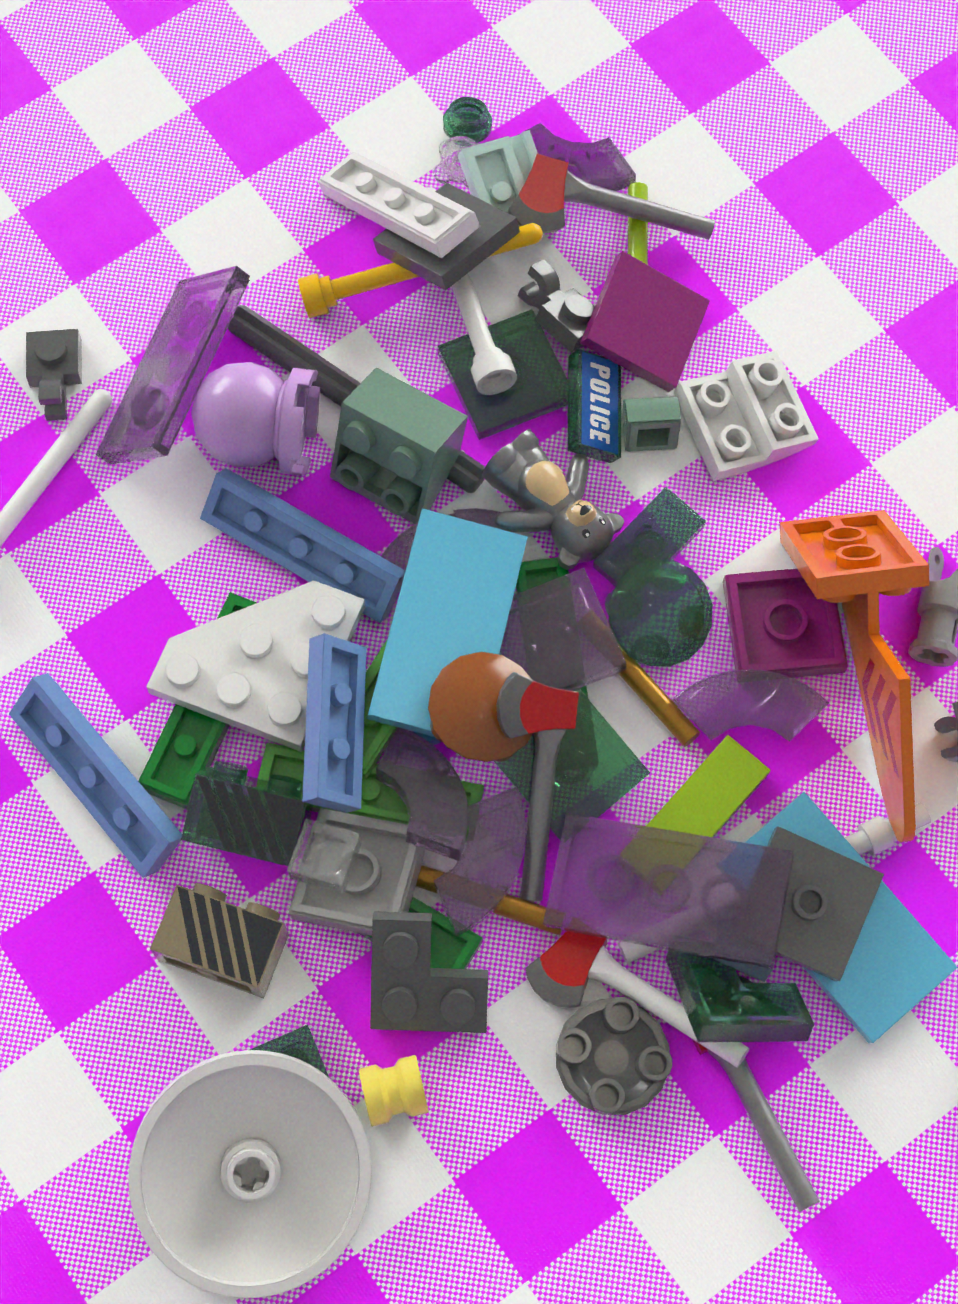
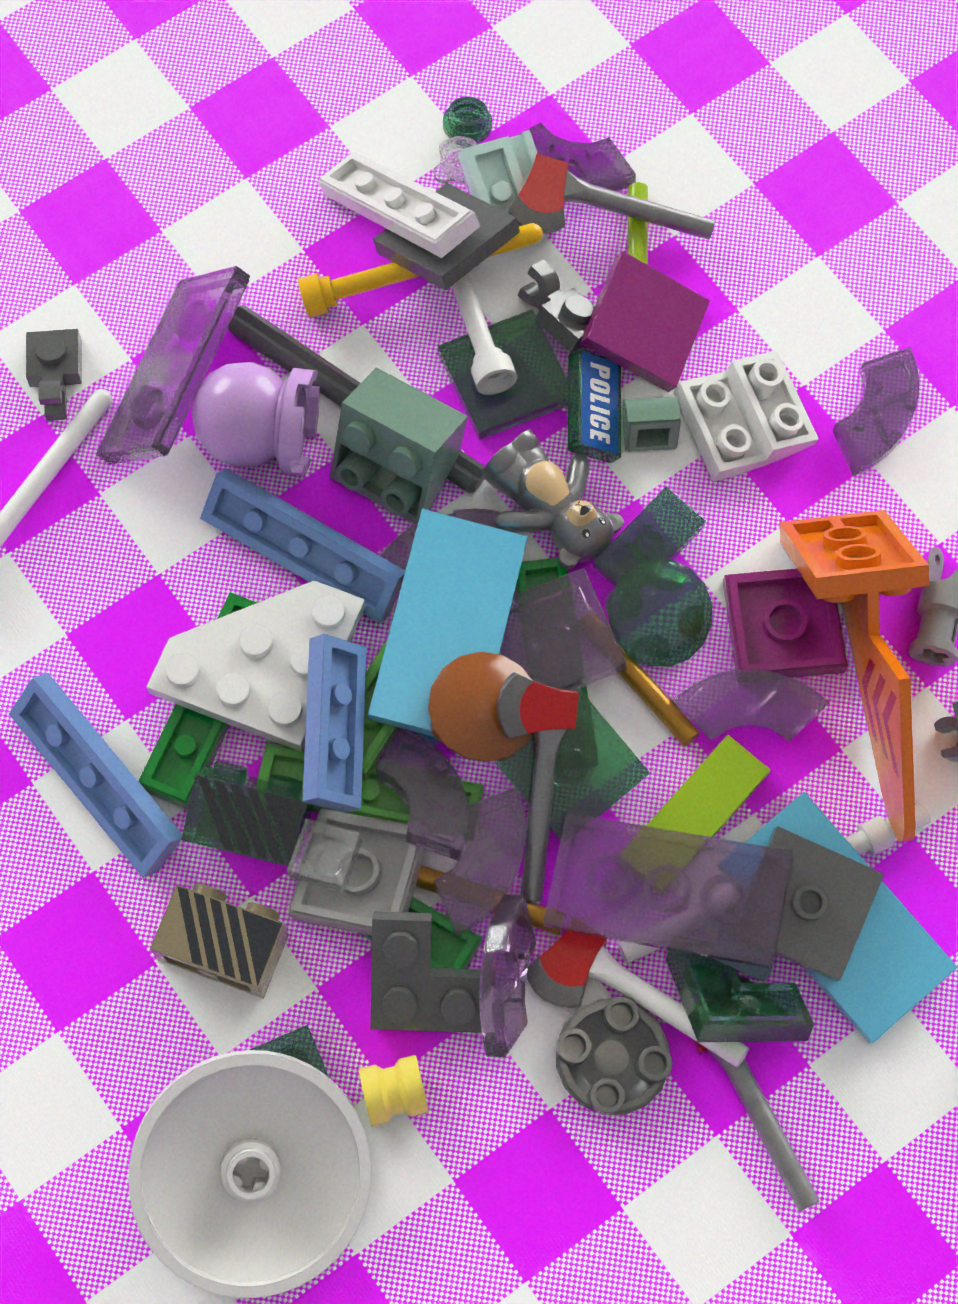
(504, 974): none -> clear purple tile
(883, 413): none -> clear purple tile

